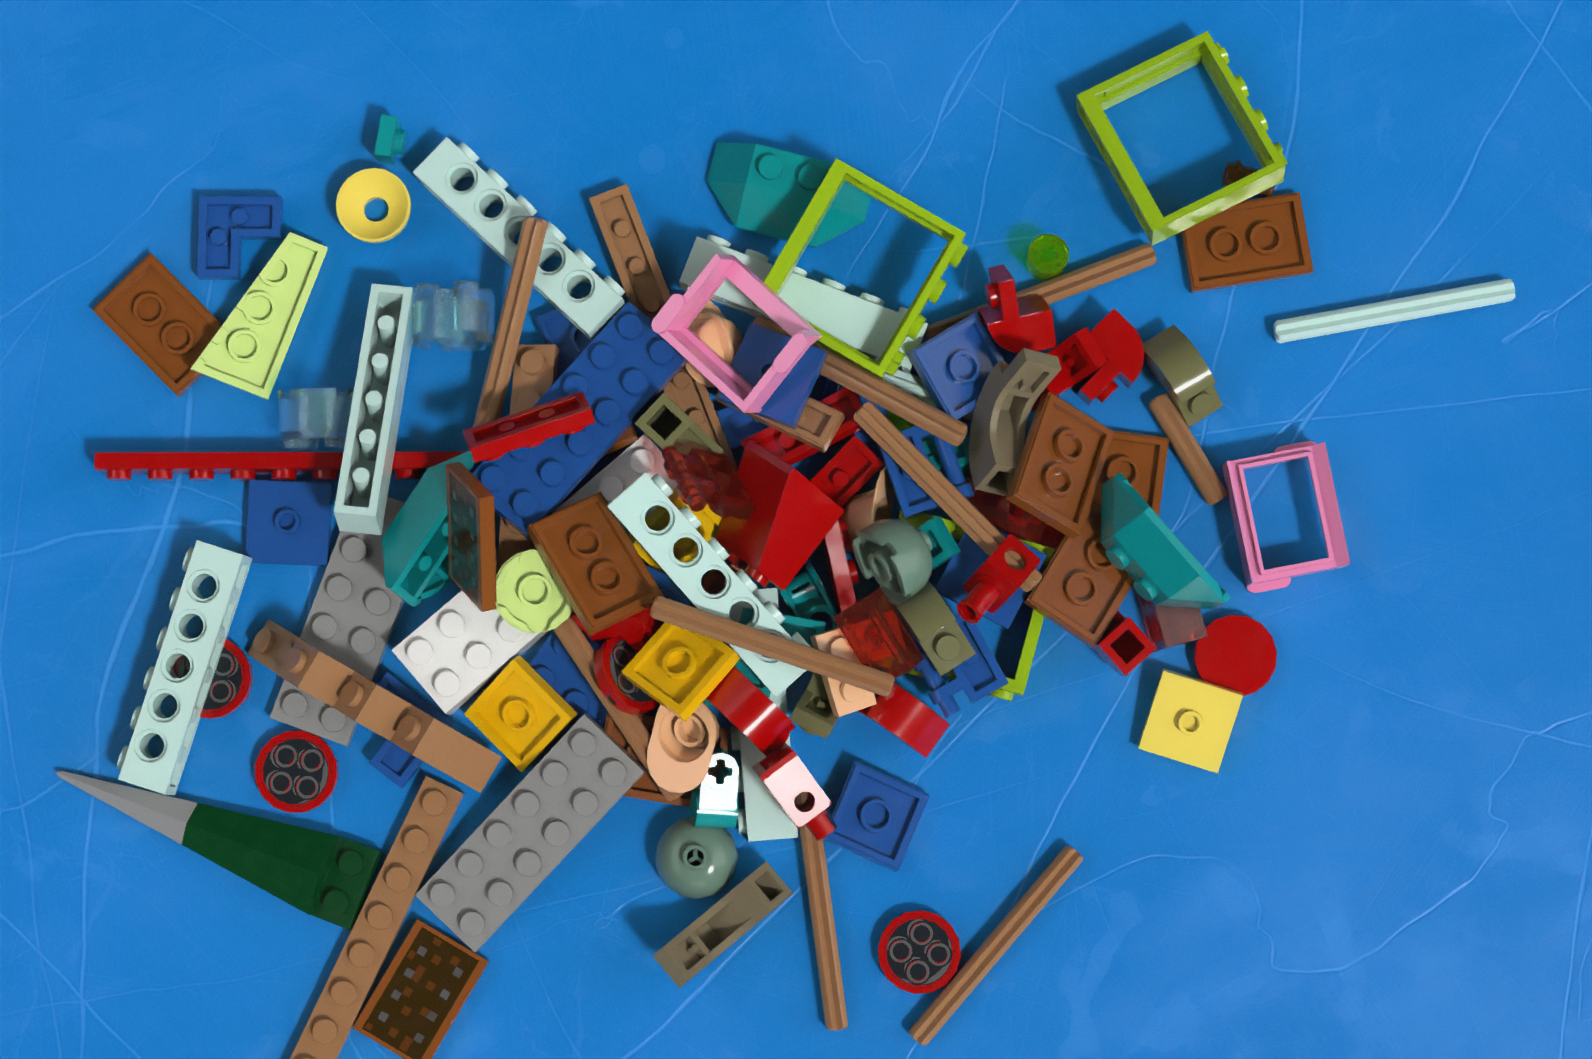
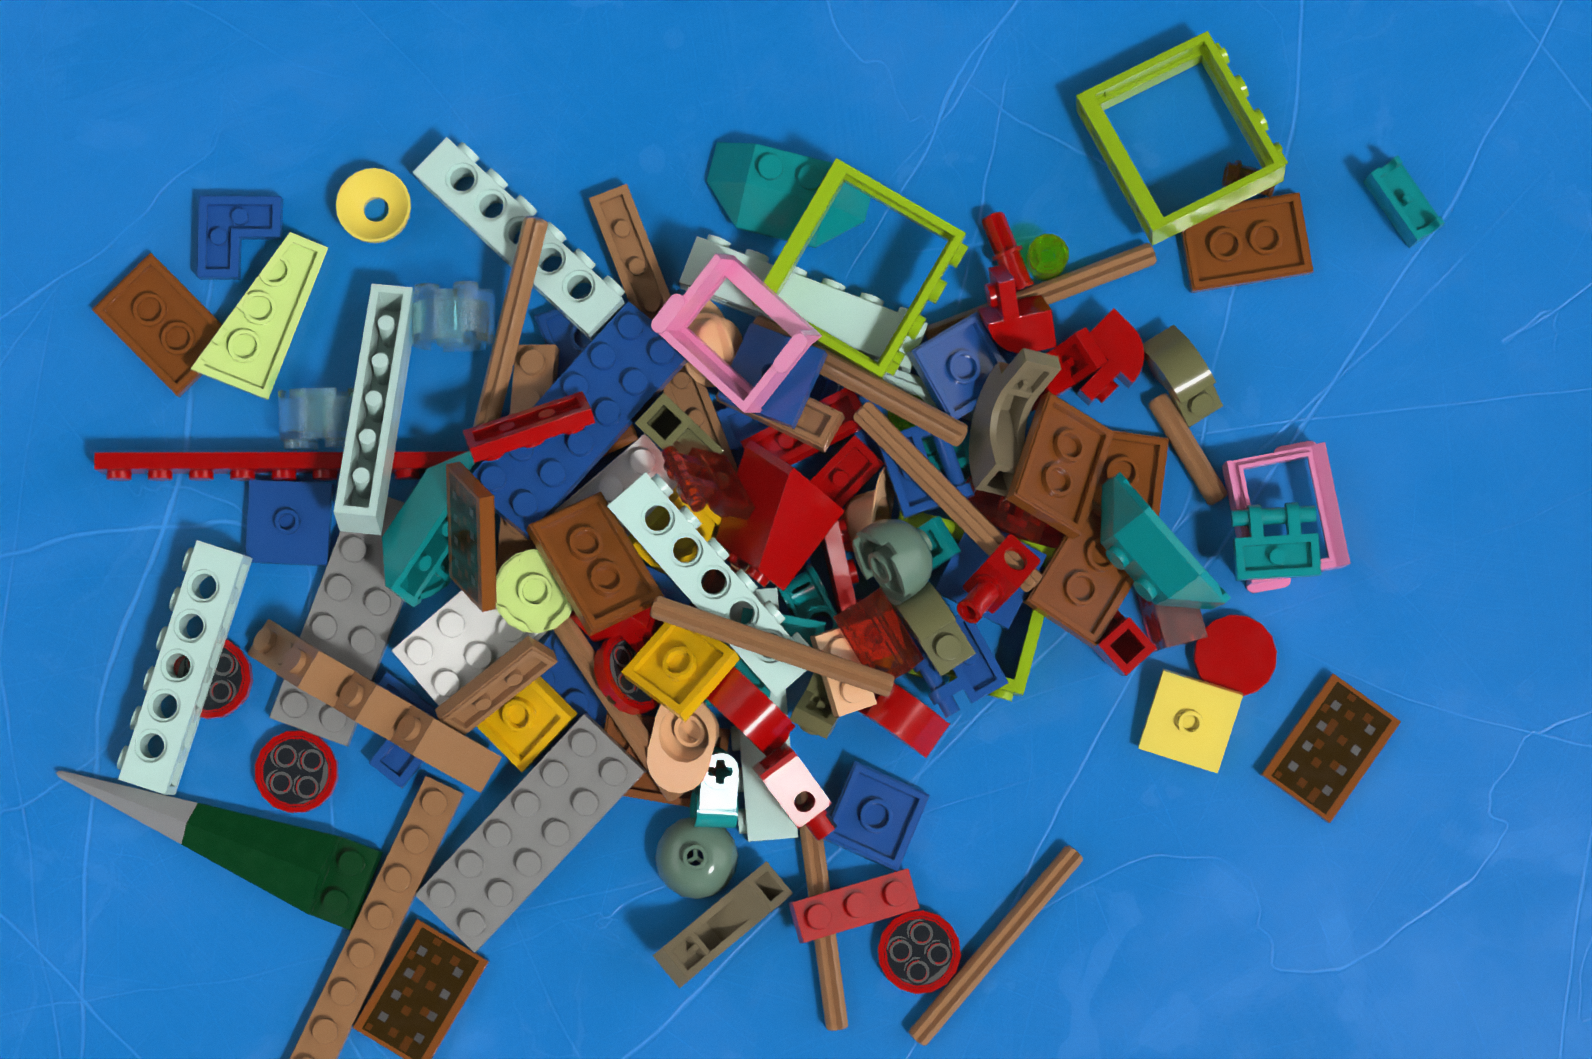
(390, 139): teal plate -> none
(496, 685): none -> medium nougat tile
(853, 905): none -> red plate
(1006, 249): none -> red axle
(1275, 556): none -> teal plate
(1330, 748): none -> tile
(1394, 310): light aqua axle -> none
(1403, 202): none -> teal hinge

